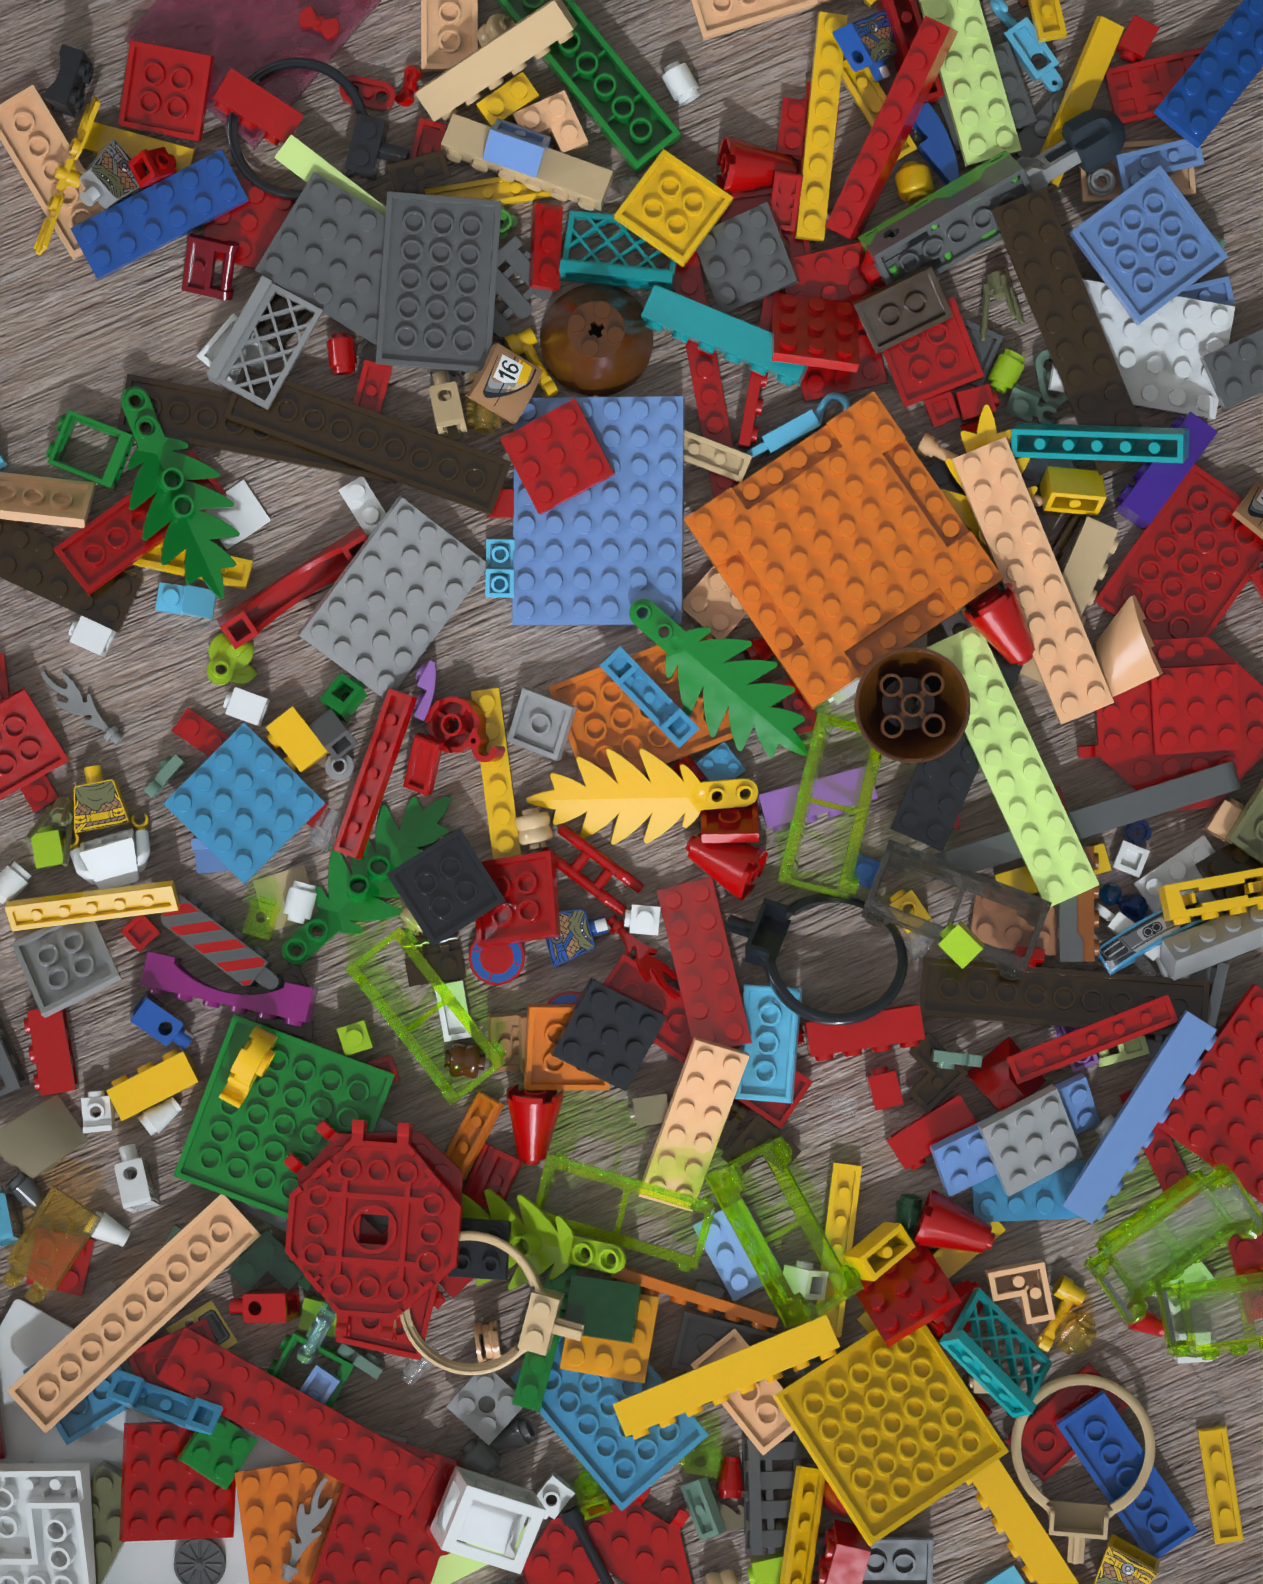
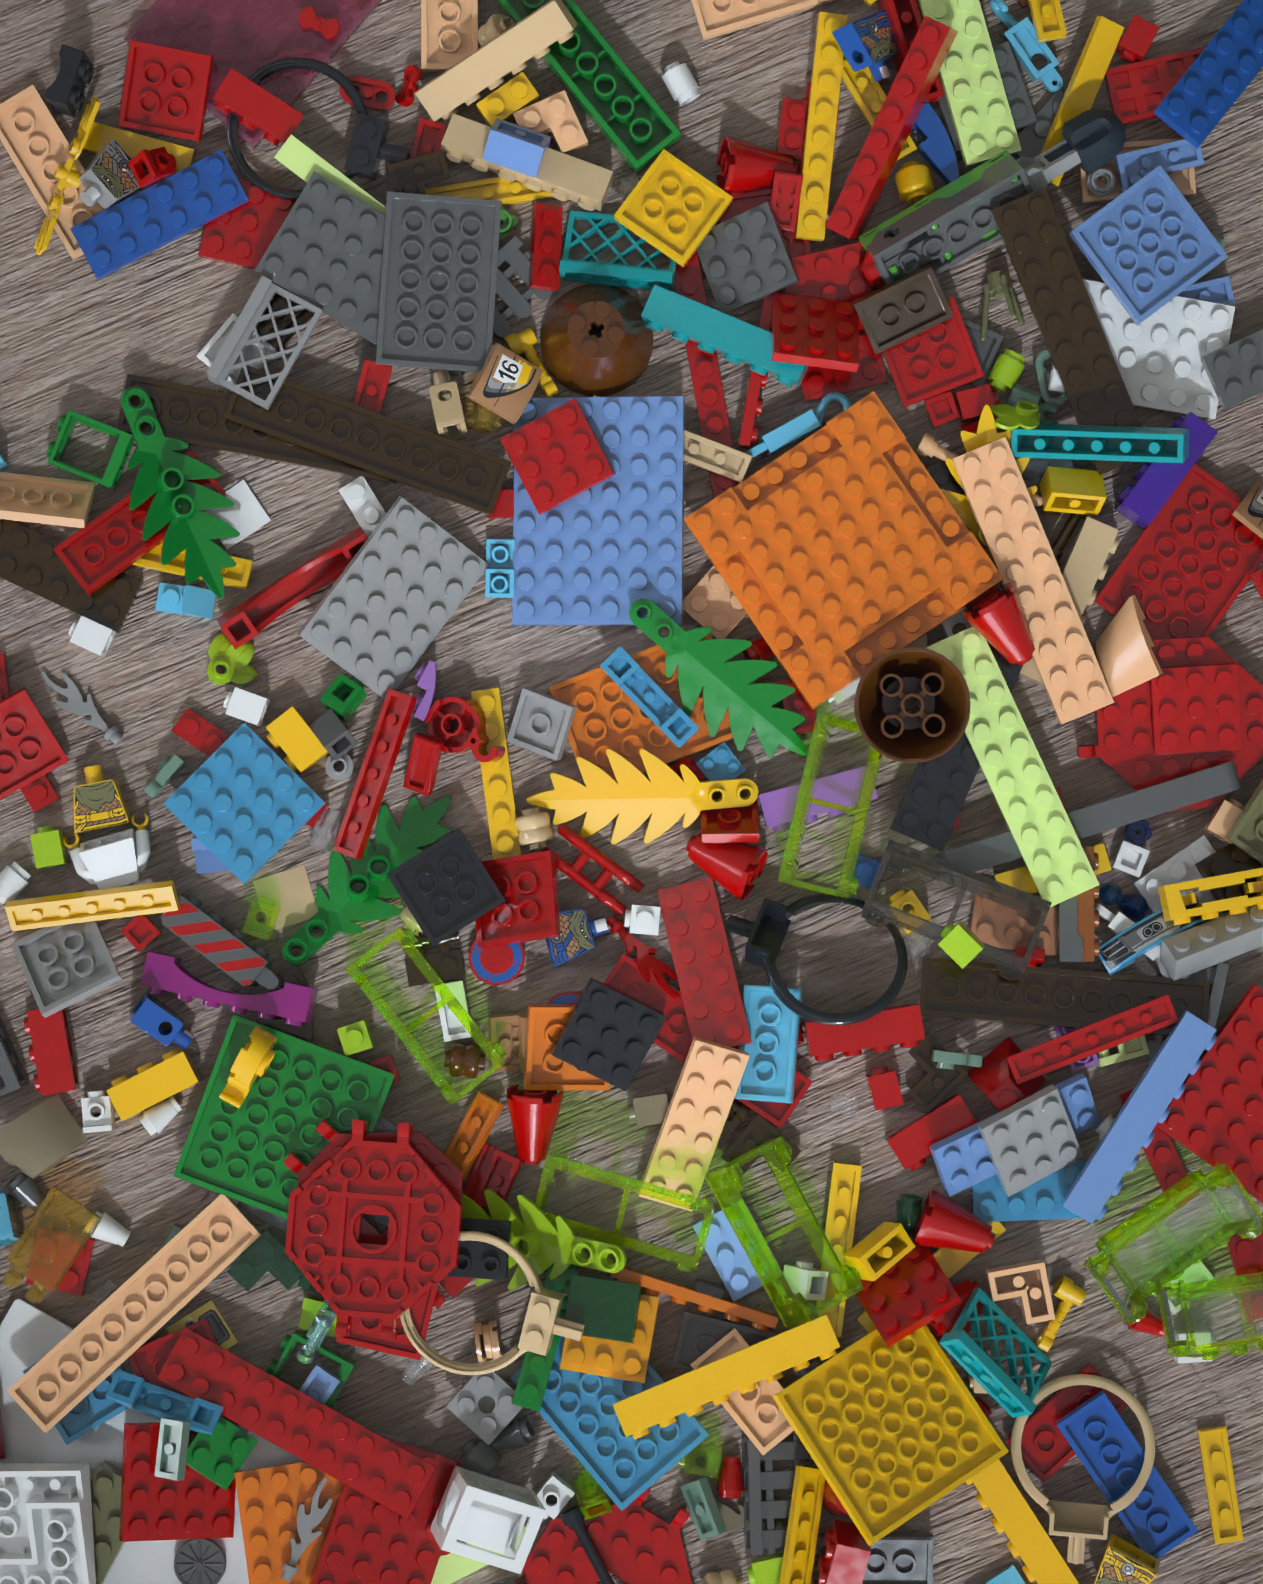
(62, 815): olive plant -> none
(141, 1191): white torso -> none
(172, 1448): none -> sand green plate
(200, 266): dark red plate -> none
(276, 1305): red torso -> none
(300, 902): white brick -> none
(341, 354): red brick -> none
(367, 1362): sand green plate -> none
(1024, 415): none -> lime plate
(1075, 1333): clear yellow head -> none

